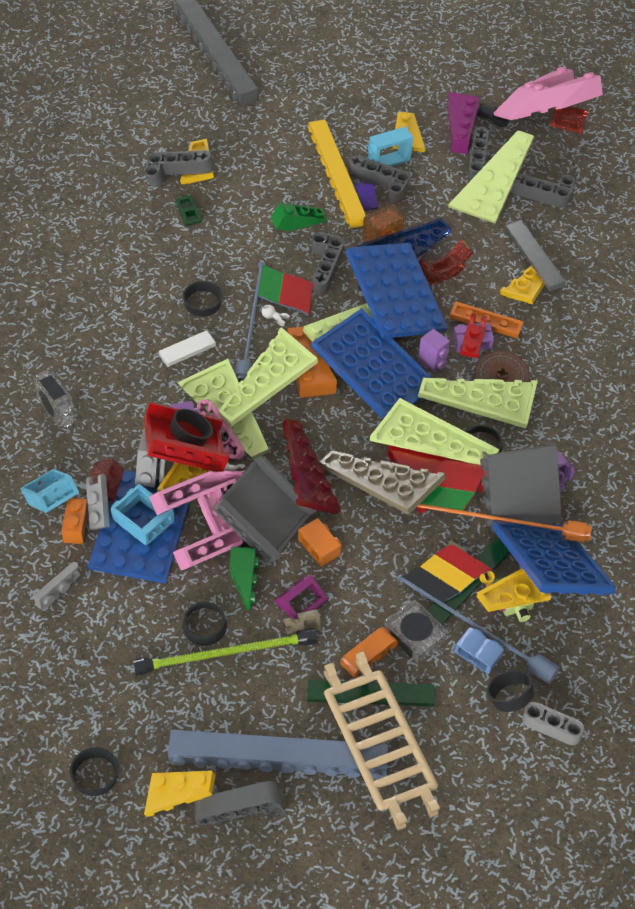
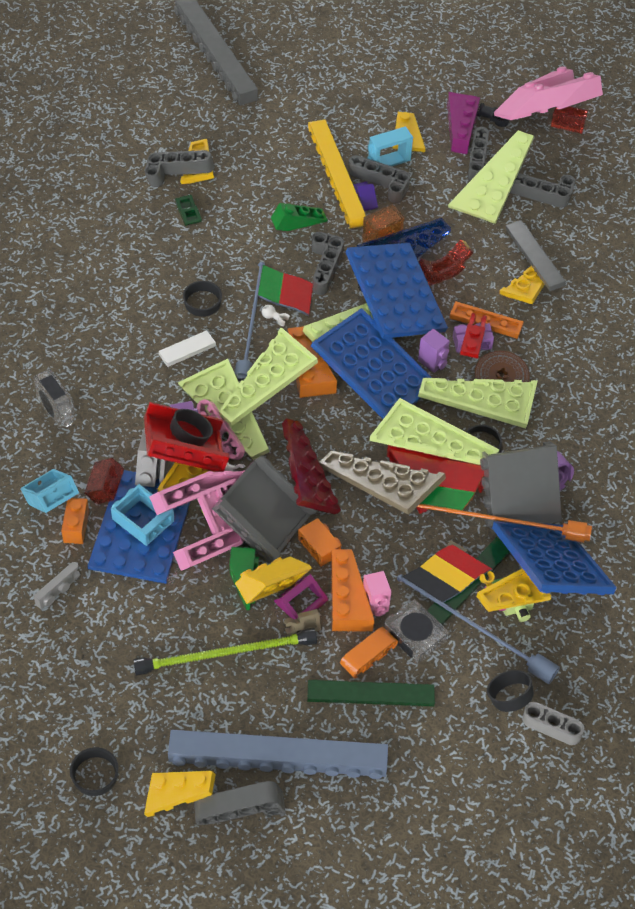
(97, 503): light grey hinge -> none
(204, 640): black tyre -> none
(271, 578): none -> yellow slope
(349, 600): none -> orange wedge
(355, 748): tan bar -> none
(377, 592): none -> bright pink brick
(479, 650): medium blue brick -> none

